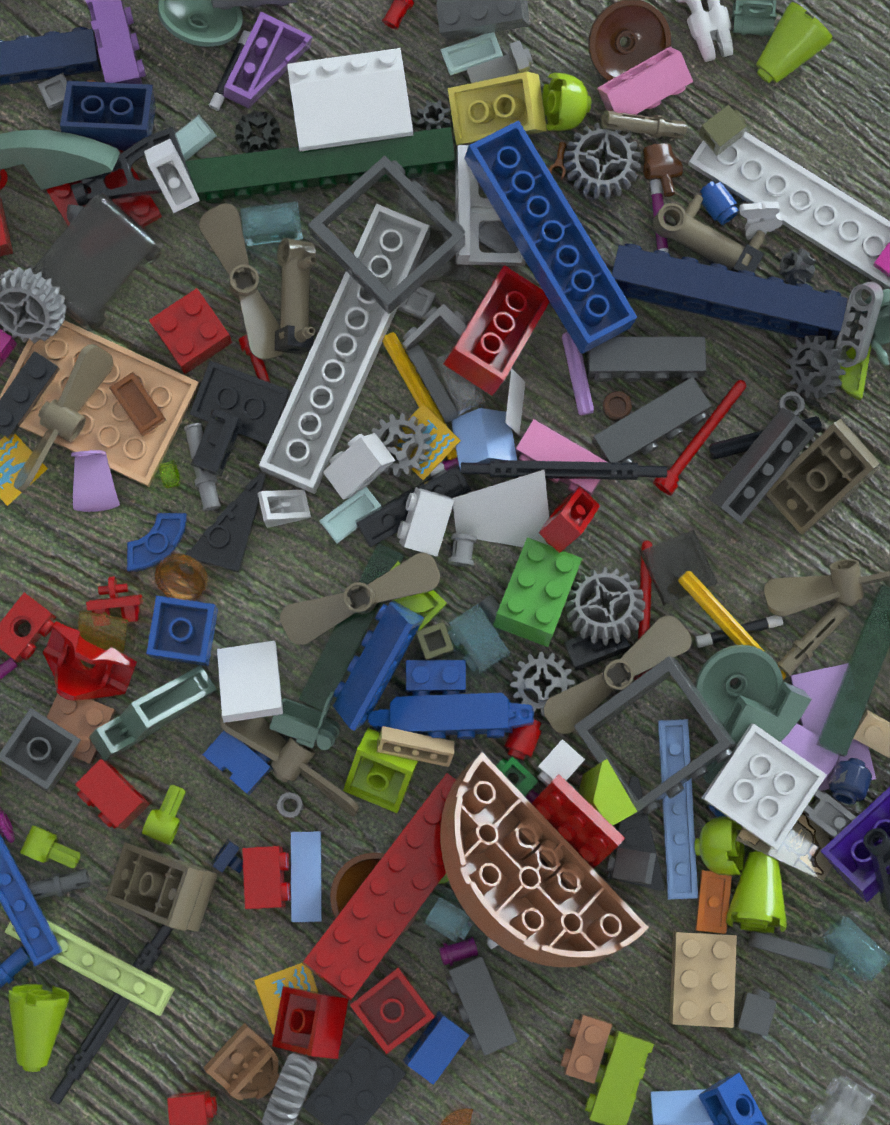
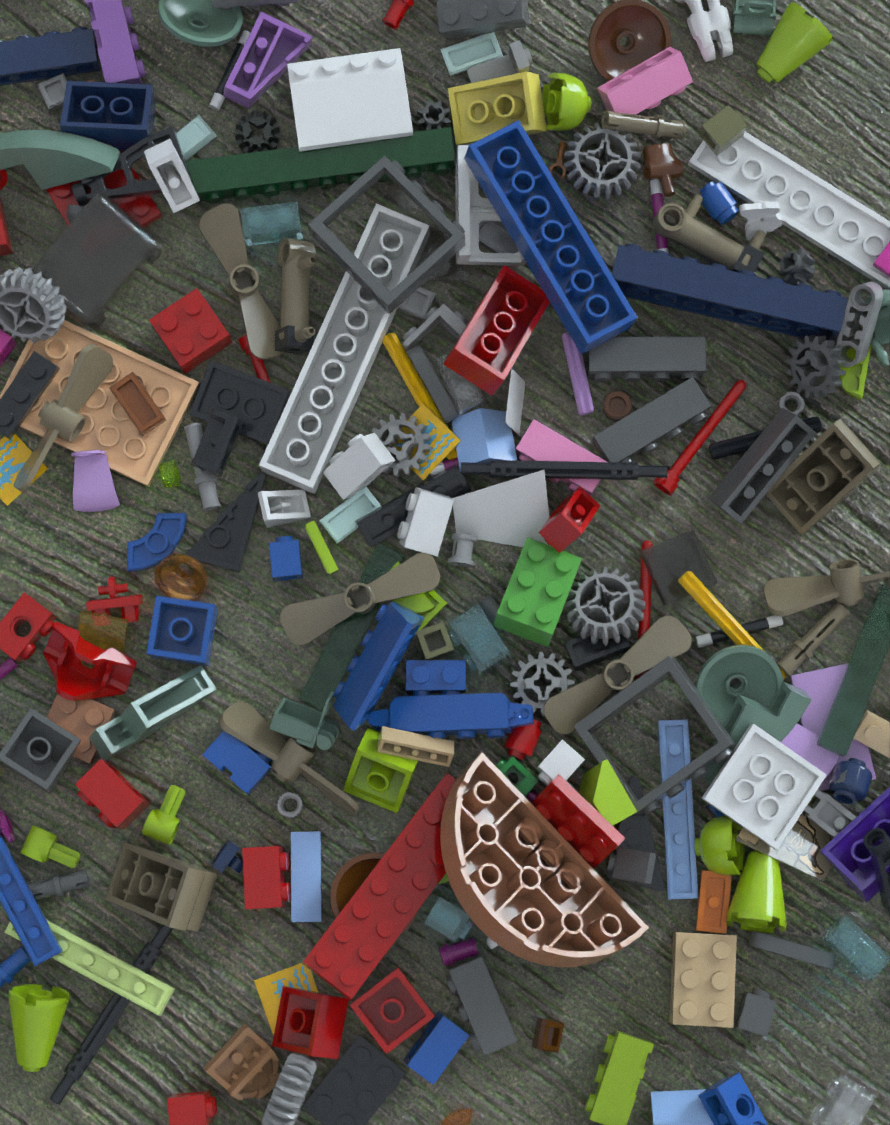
(249, 681): white tile -> none
(286, 559): none -> blue brick
(321, 548): none -> lime tile
(547, 1035): none -> reddish brown slope
(586, 1049): nougat brick -> none

